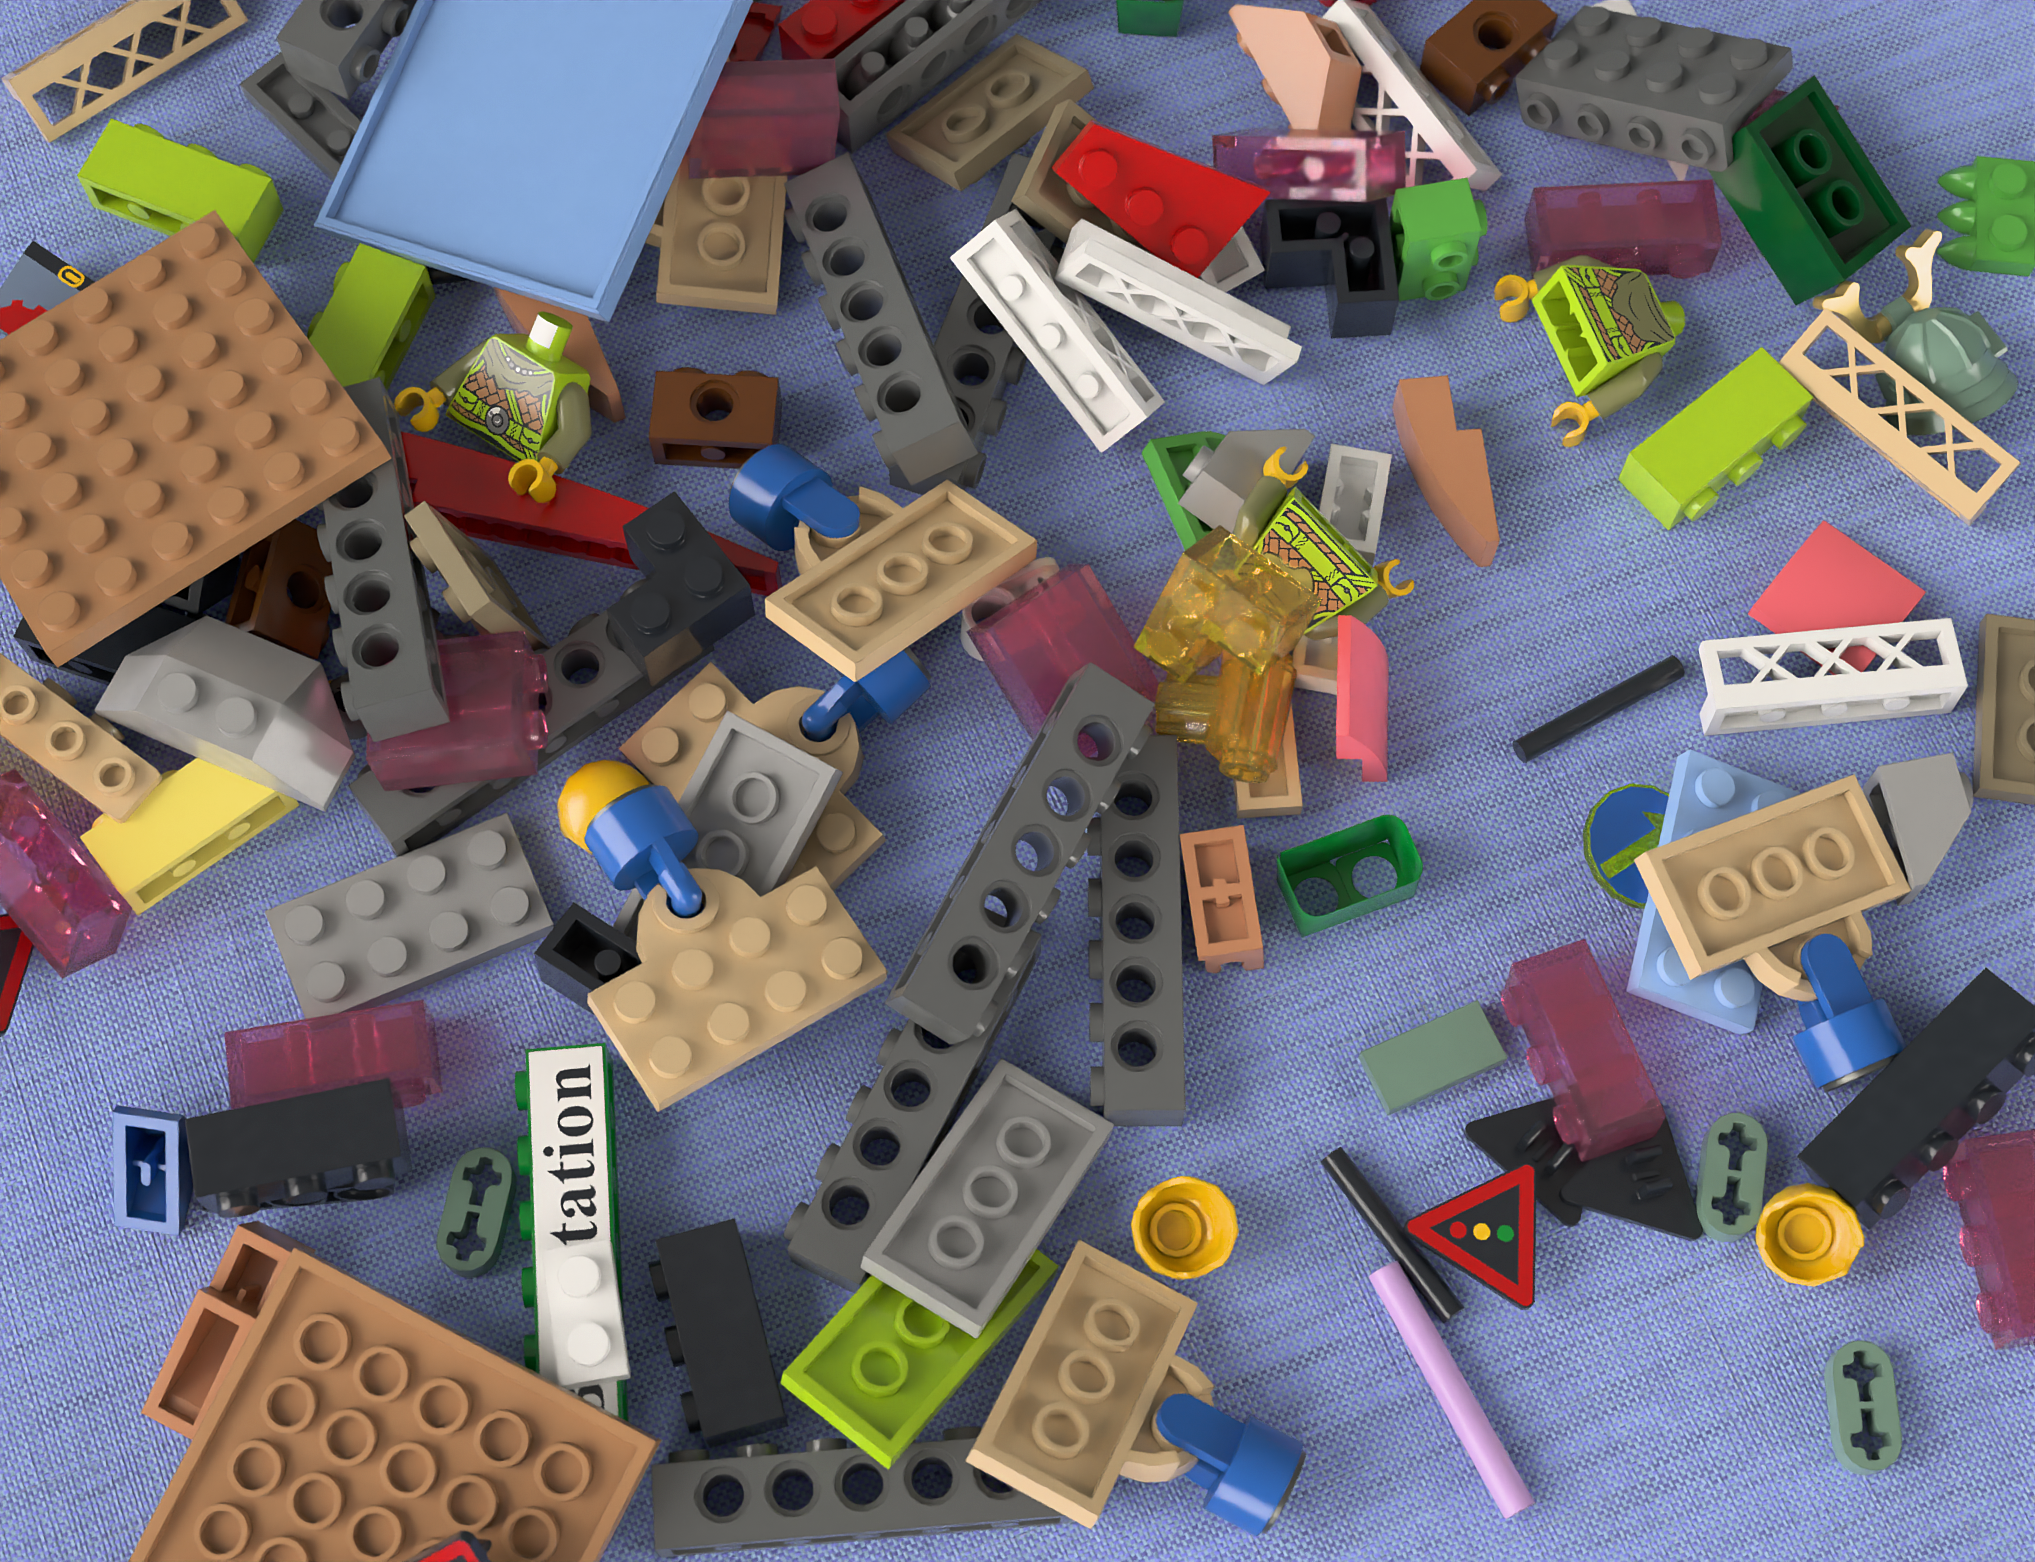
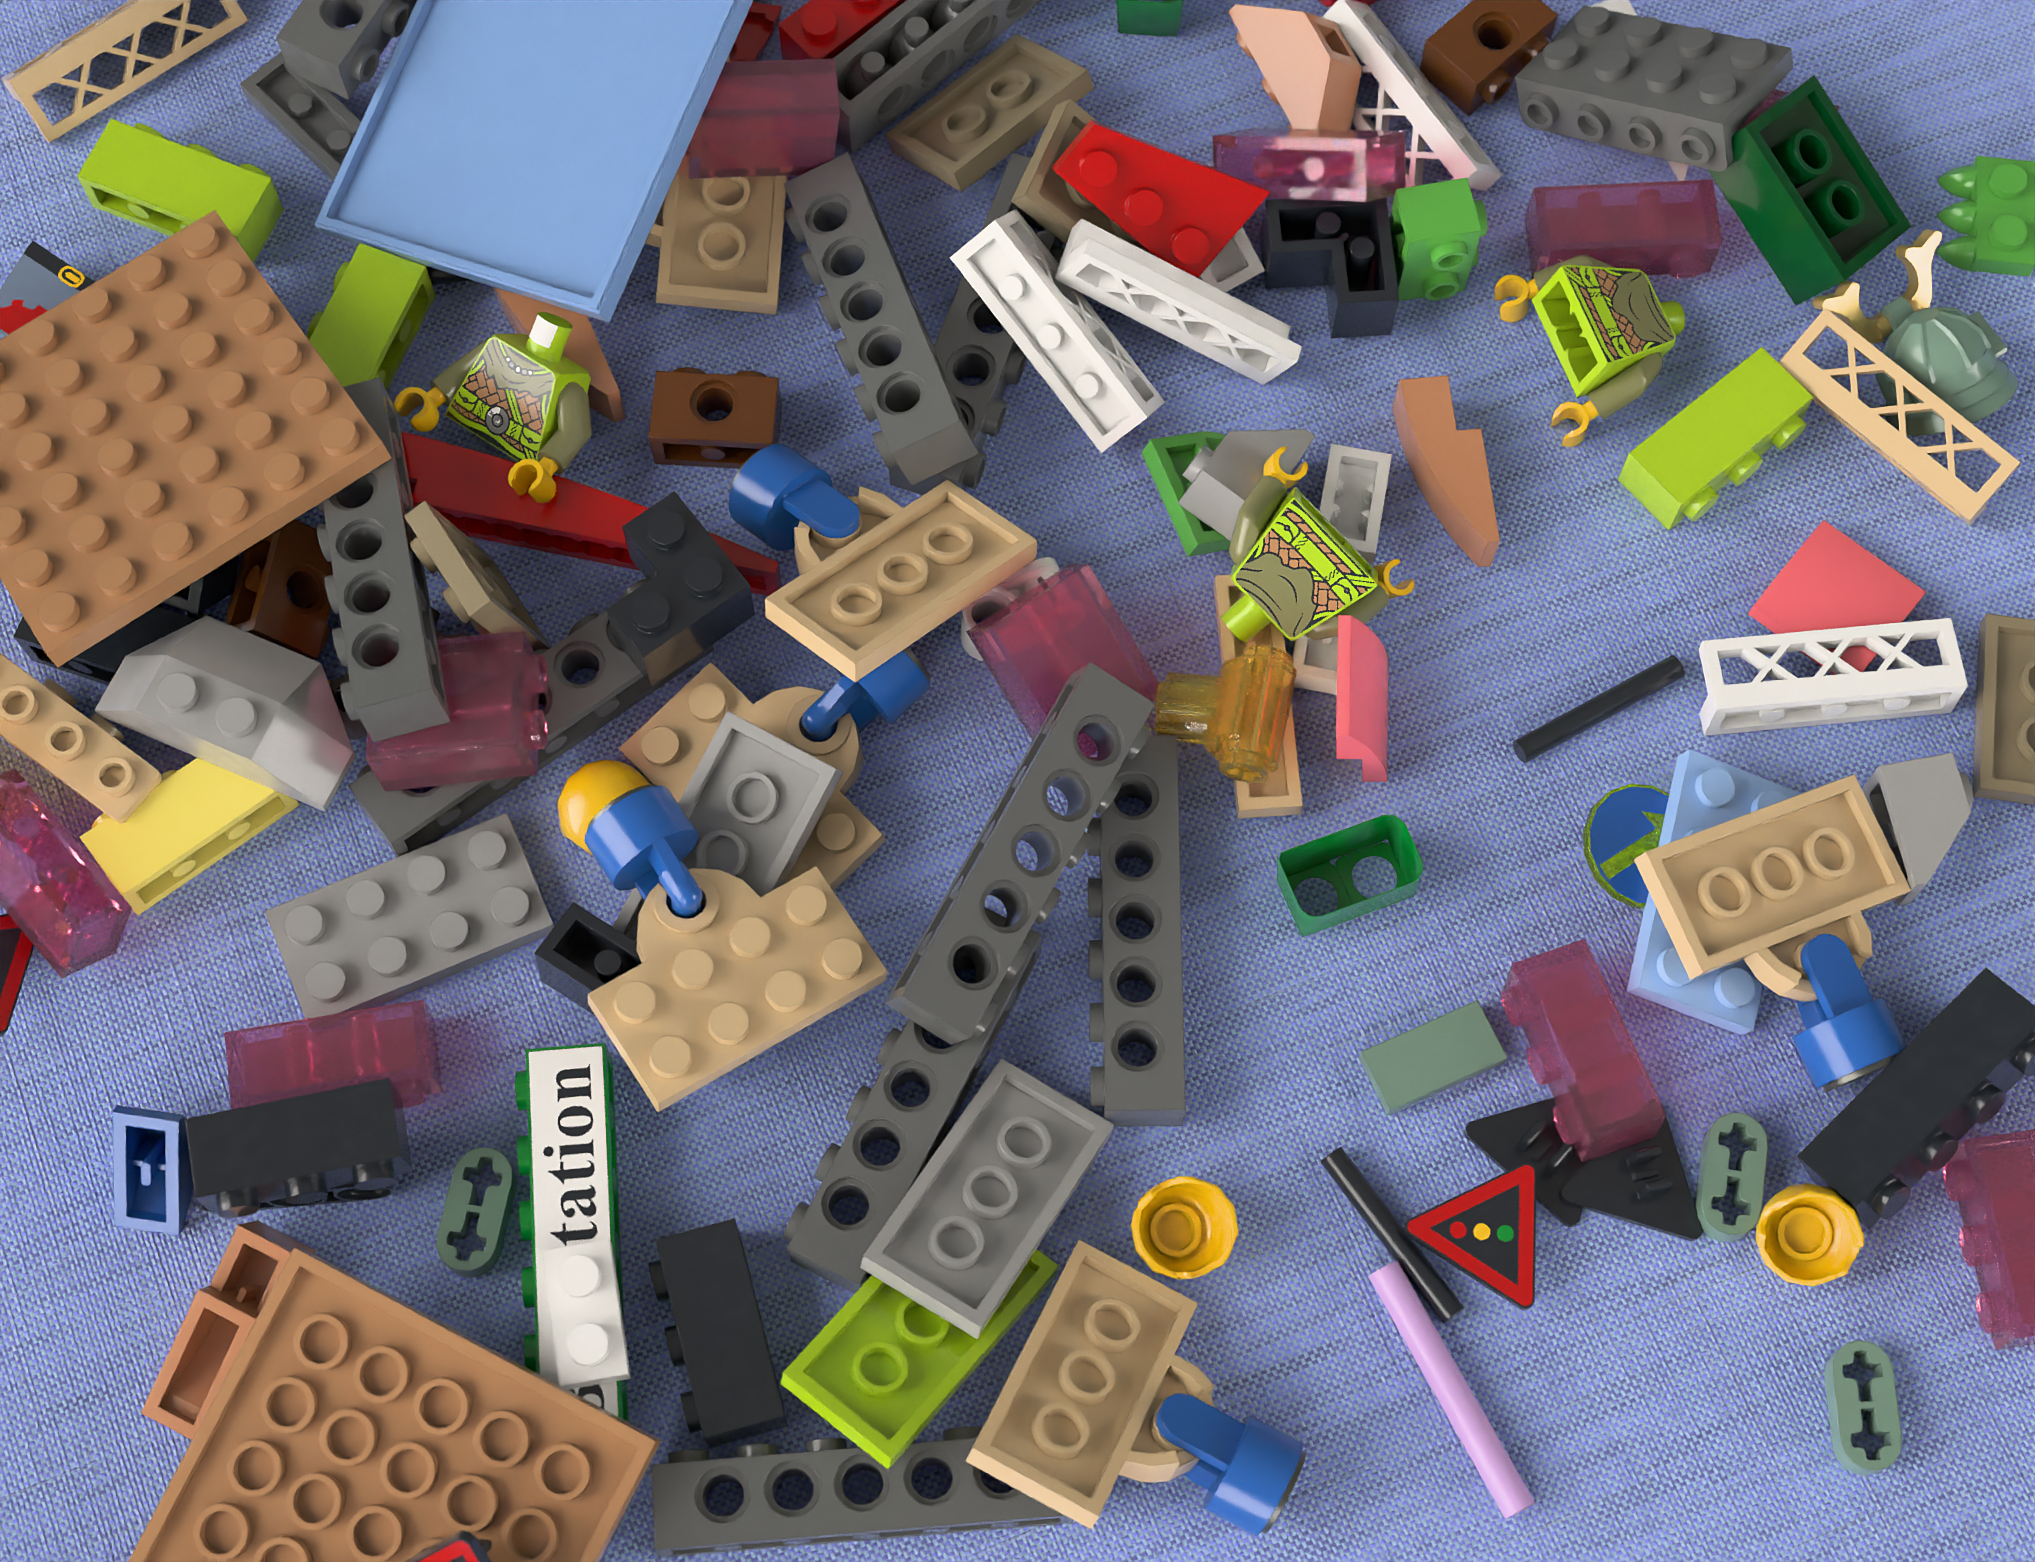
(1222, 898): nougat hinge -> none
(1227, 601): clear yellow brick -> none

